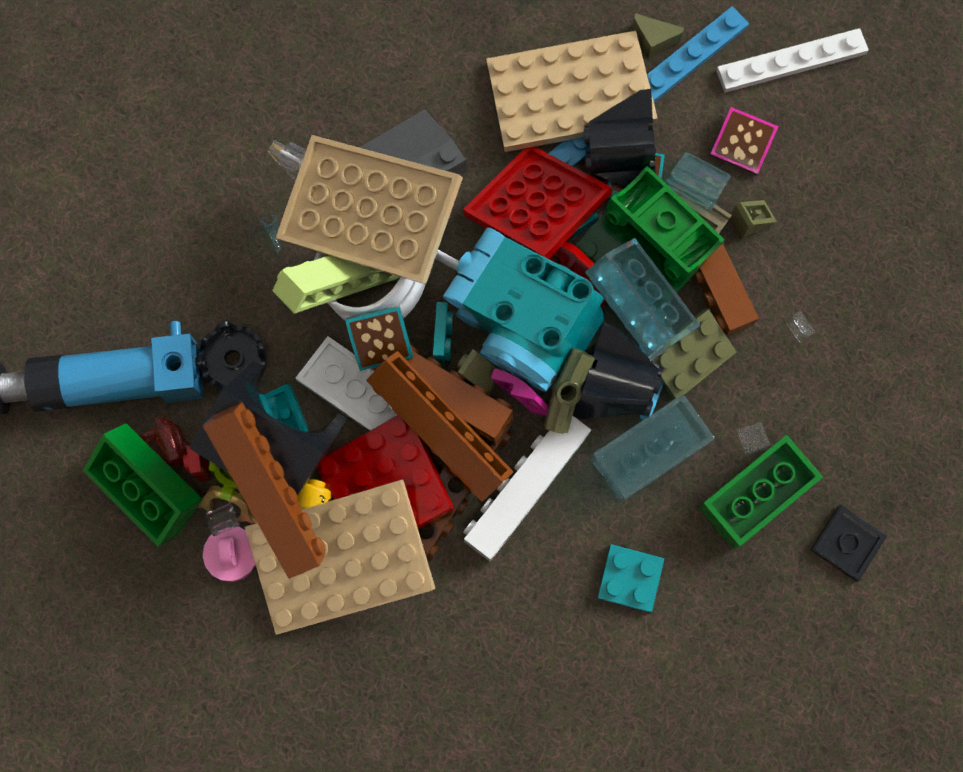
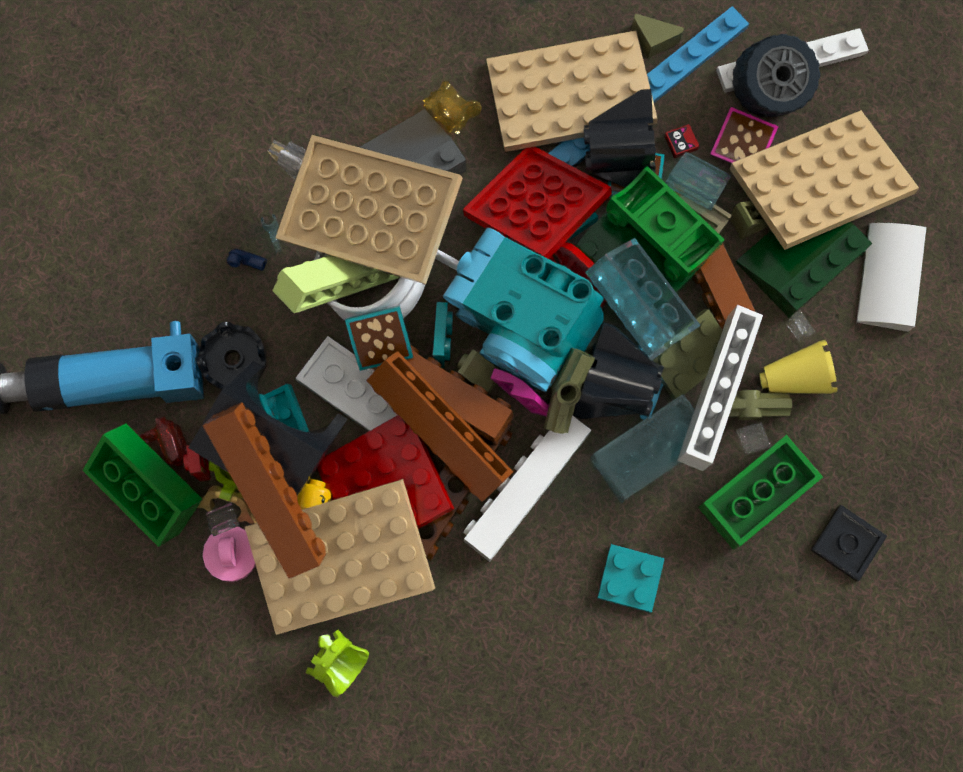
(239, 257): none -> dark blue arm
(337, 663): none -> lime hair
(451, 108): none -> clear yellow hair
(681, 141): none -> tile
(720, 388): none -> white brick
(755, 405): none -> olive piece
(776, 76): none -> wheel
(801, 372): none -> light yellow cone
(802, 271): none -> dark green slope
(823, 179): none -> tan plate
(891, 276): none -> white slope

